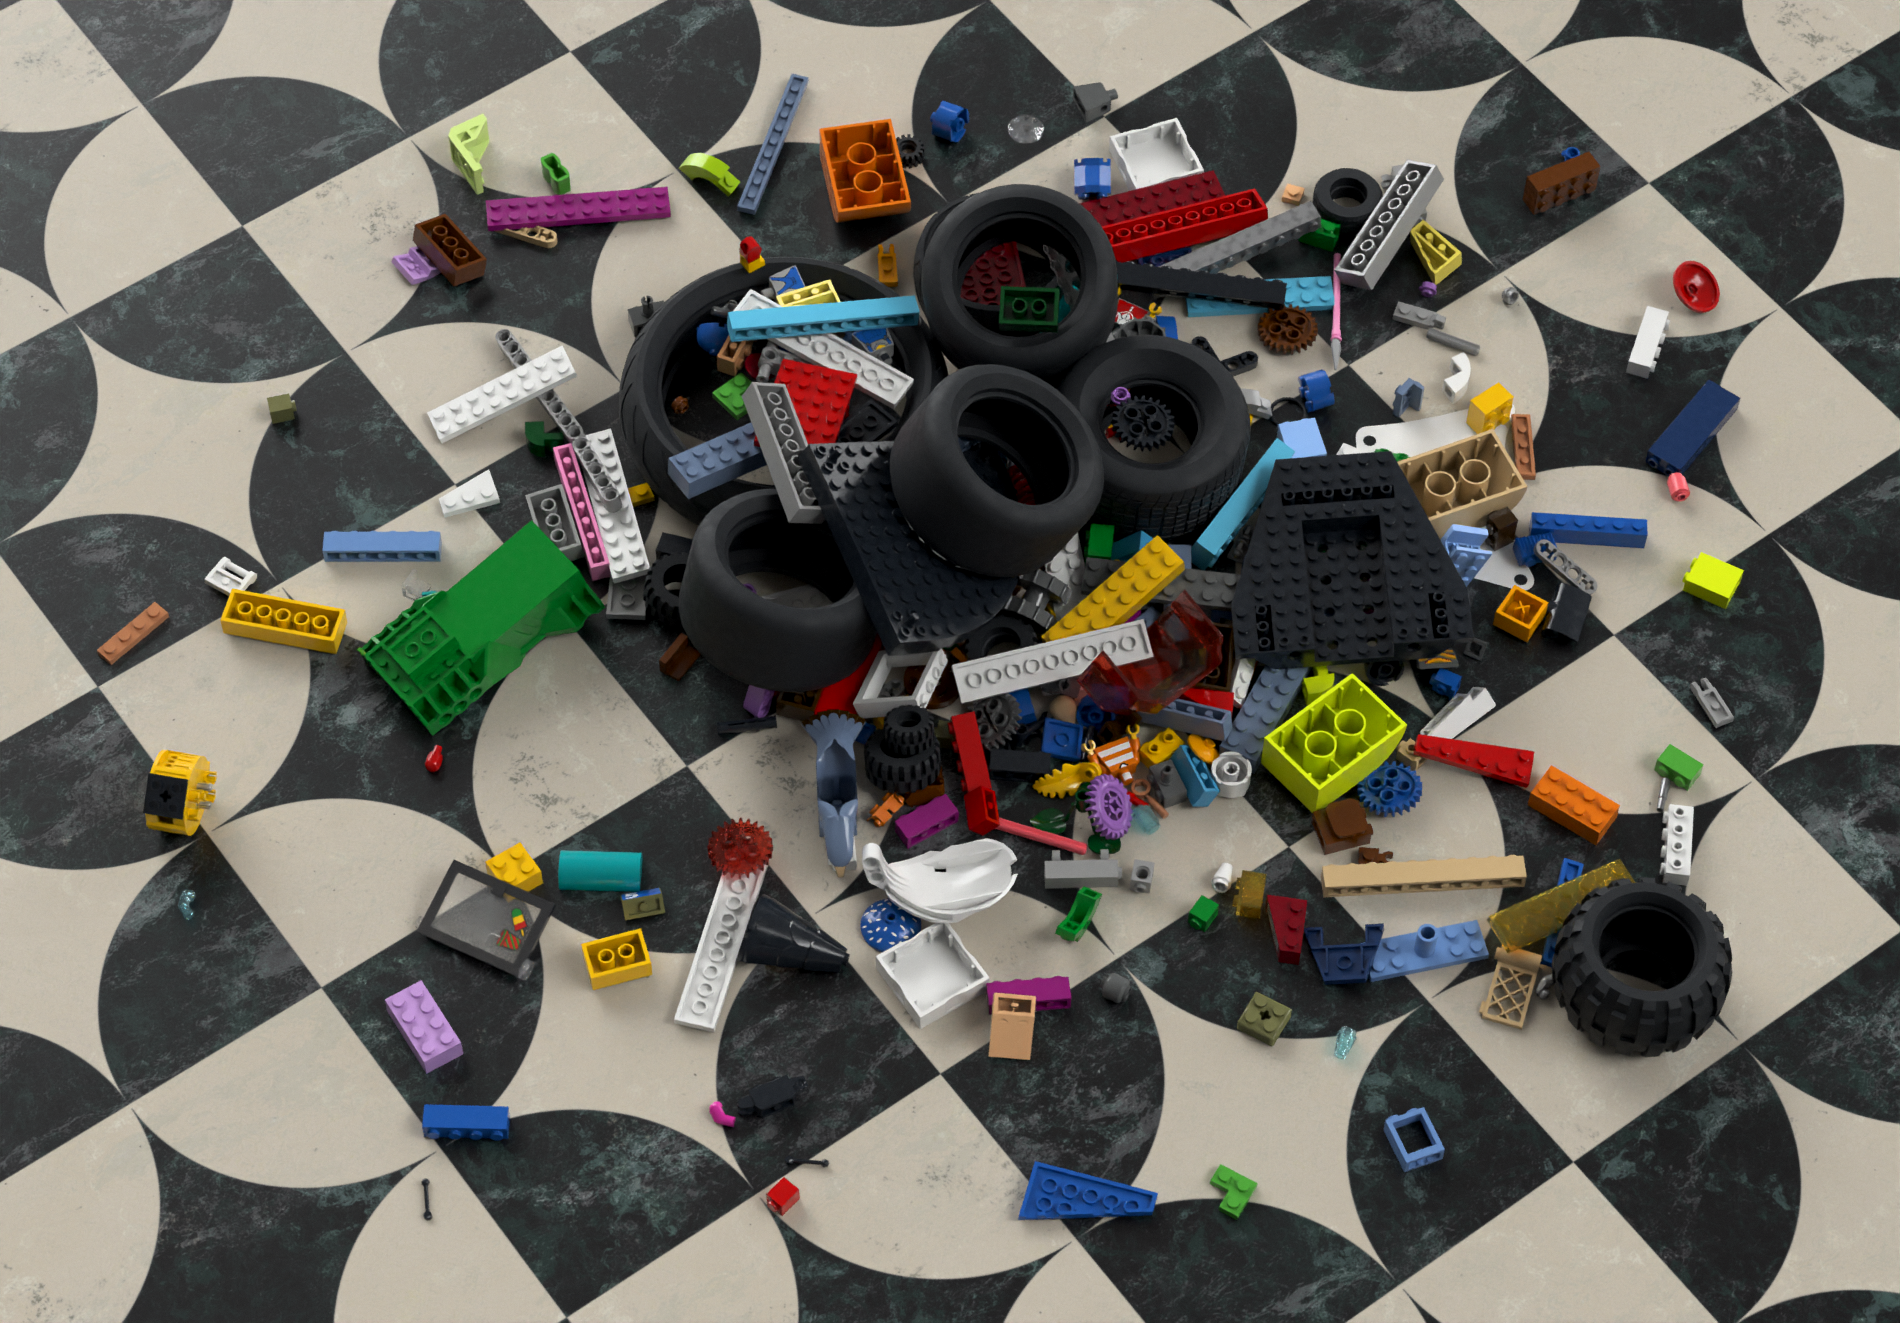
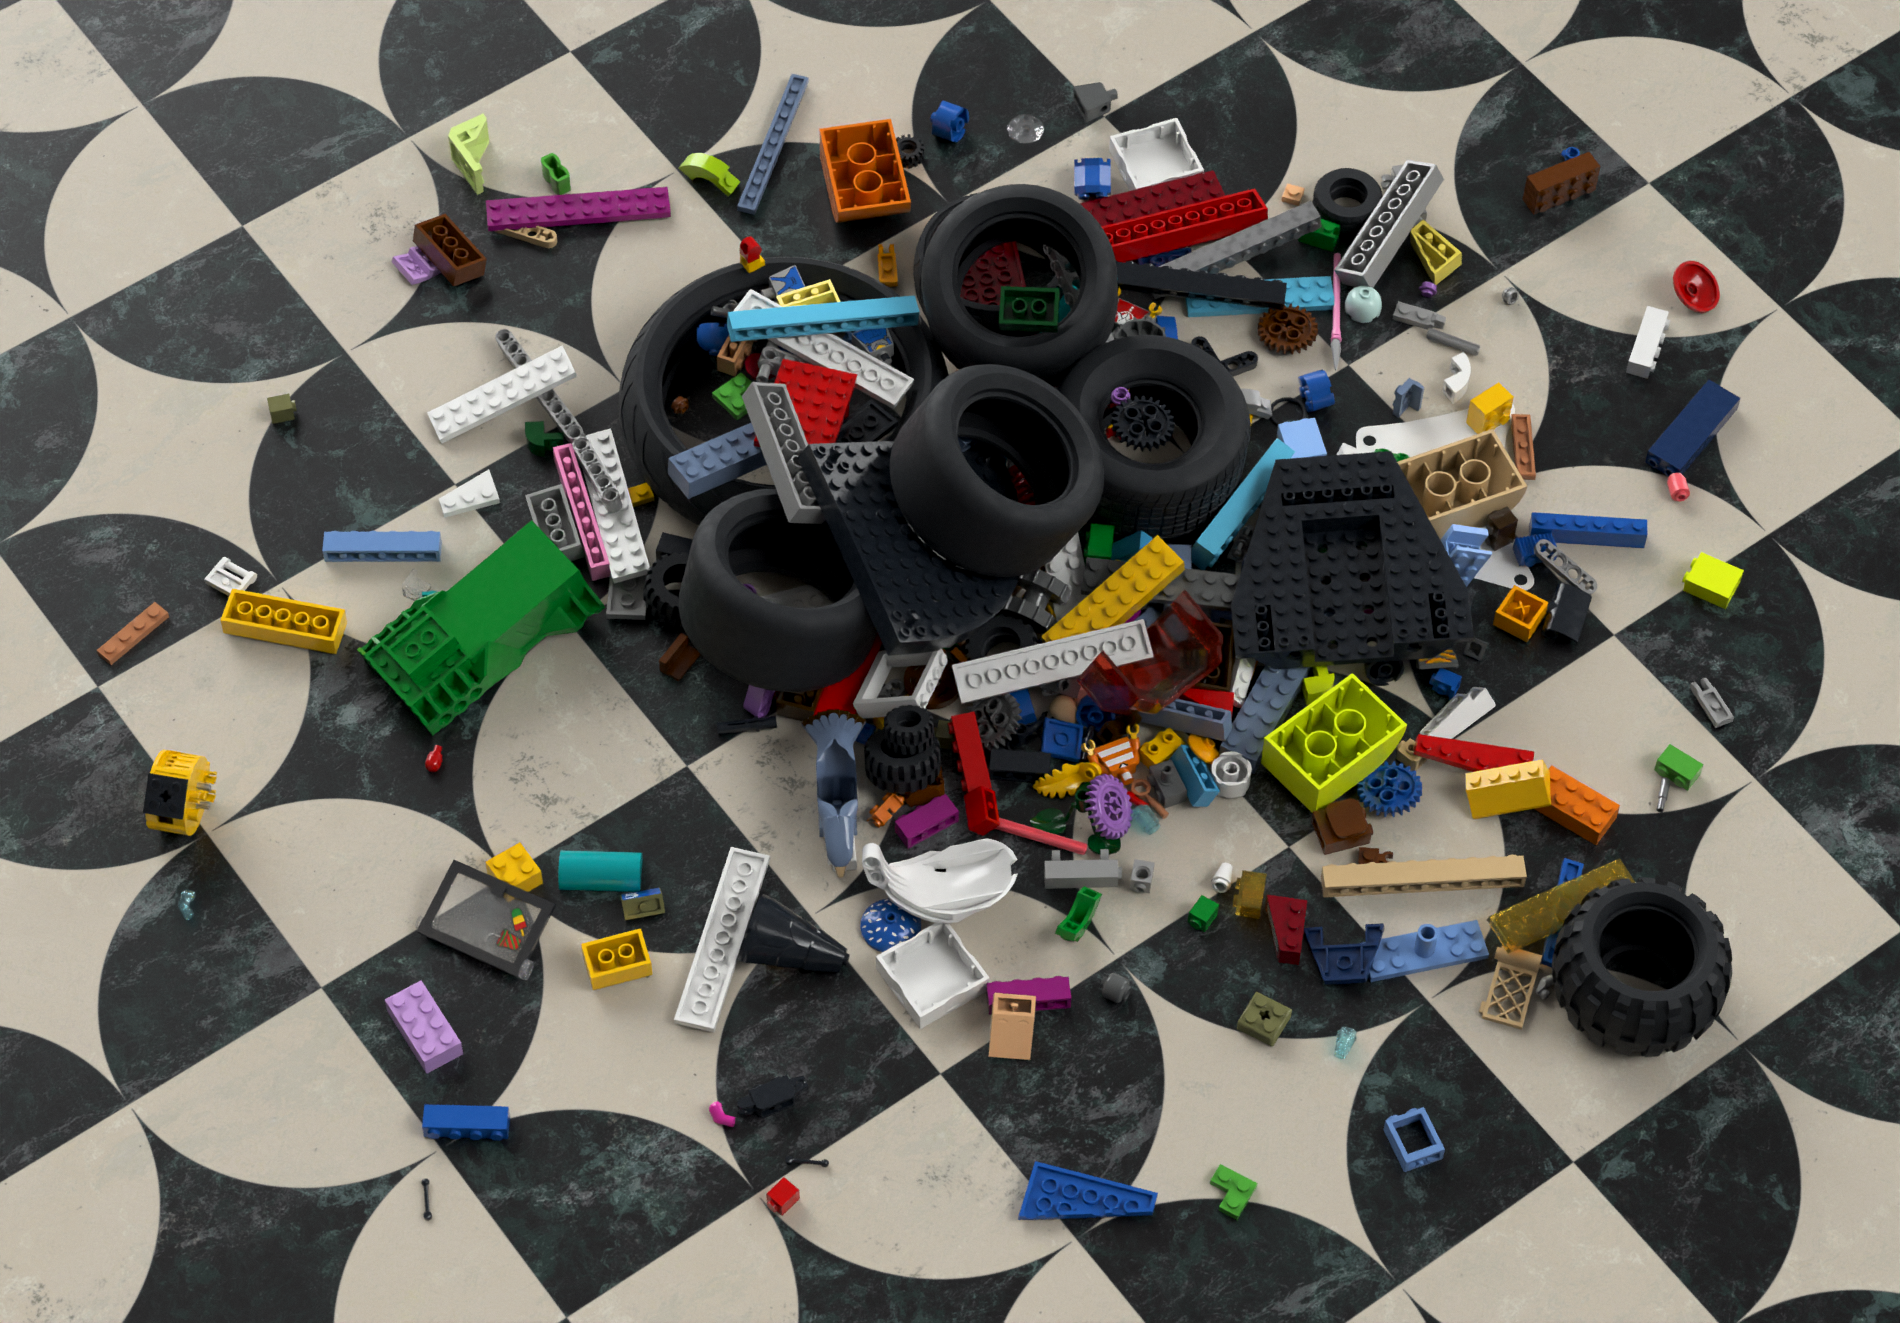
(640, 314): dark grey brick -> none
(740, 848): clear red gear -> none
(1363, 304): none -> light aqua cylinder
(1508, 789): none -> yellow slope
(1677, 844): white brick -> none

